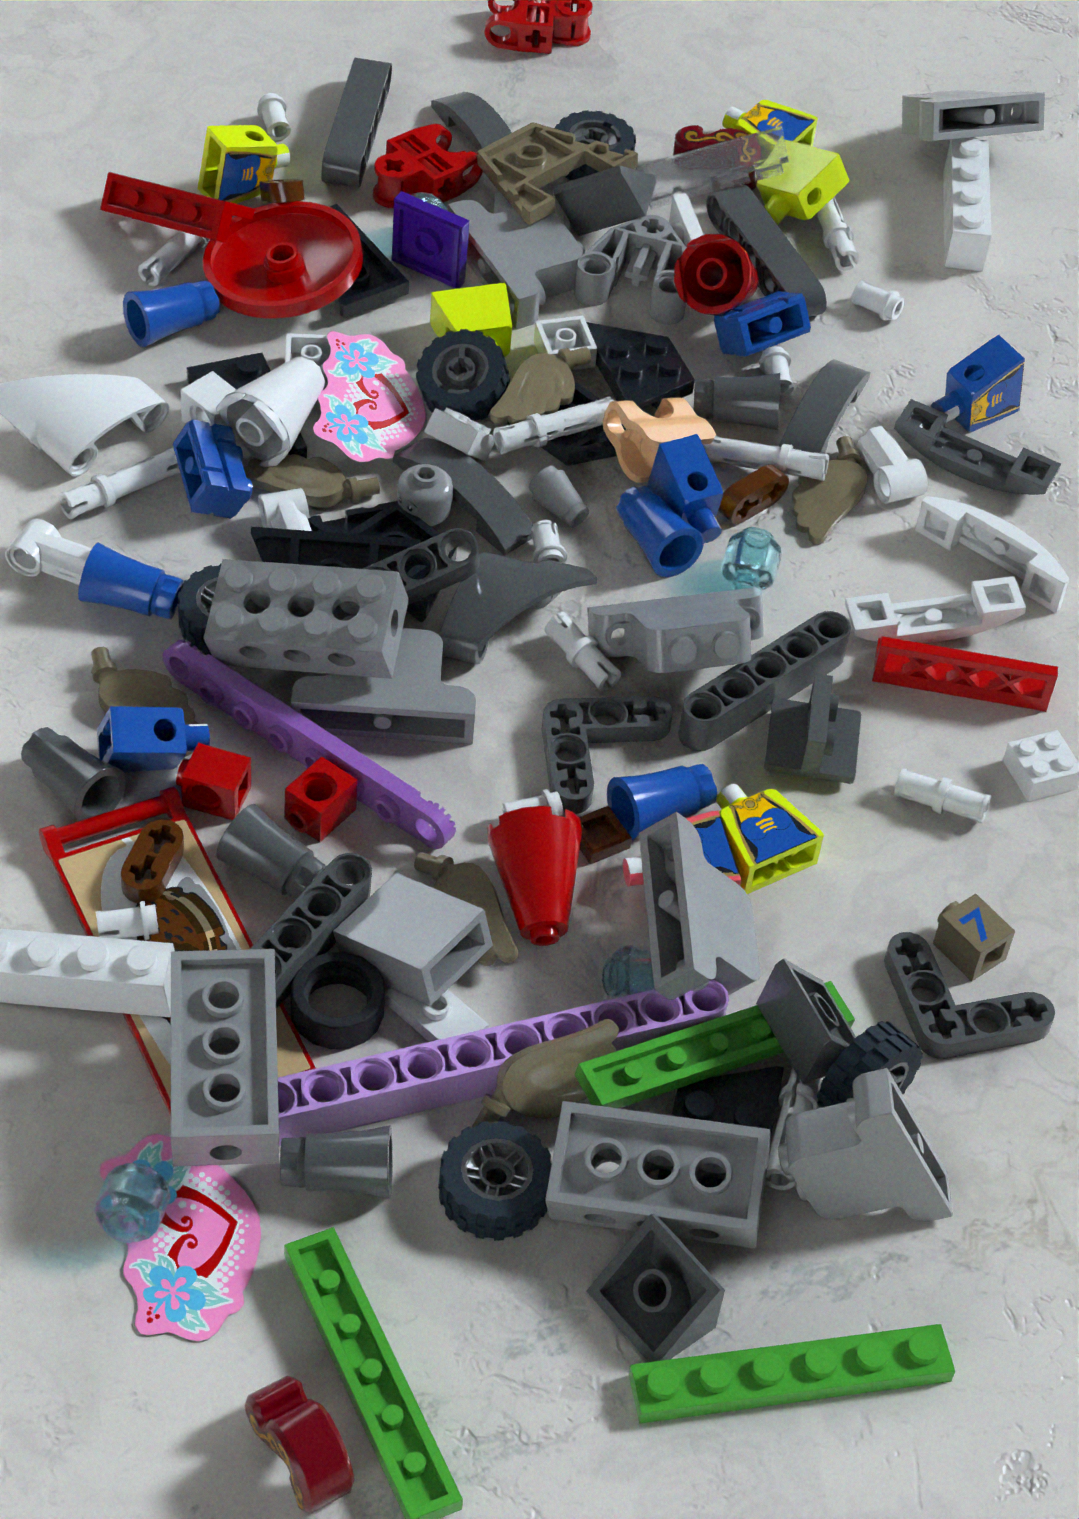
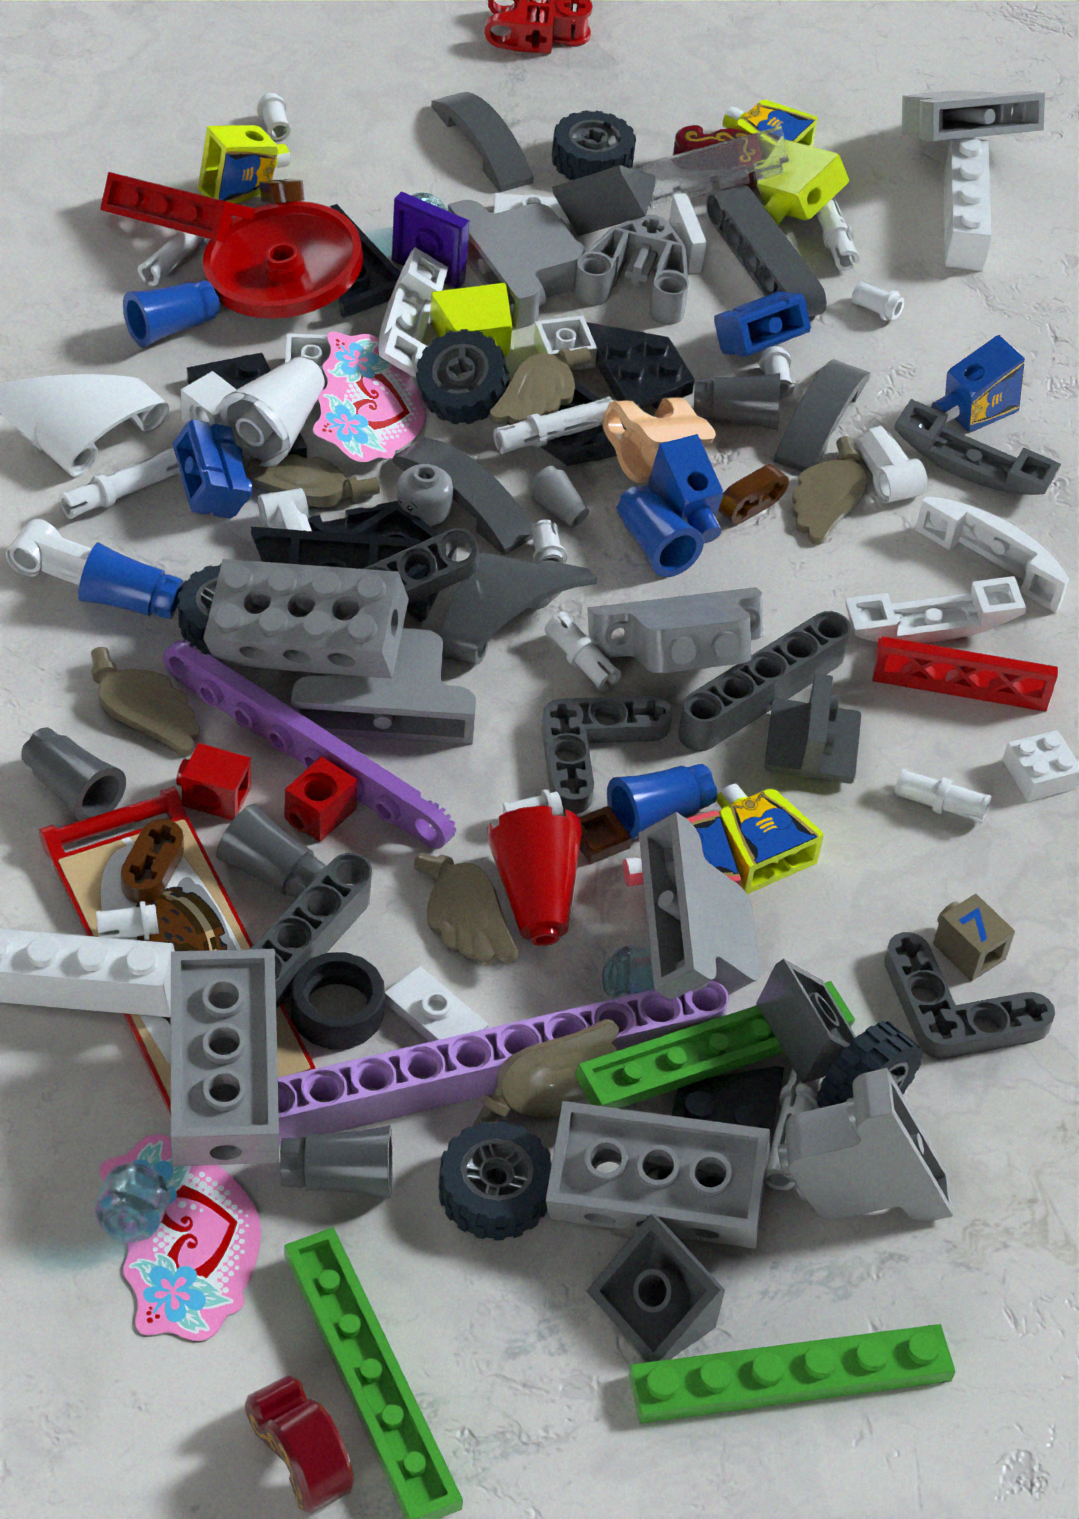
(131, 735): blue torso -> none
(356, 122): dark grey beam -> none
(409, 311): none -> white slope
(416, 937): light grey brick -> none
(421, 164): red piece -> none
(461, 433): white piece -> none
(537, 156): dark tan wing -> none
(715, 274): red cone -> none
(751, 559): clear light blue head -> none
(757, 455): white pin -> none

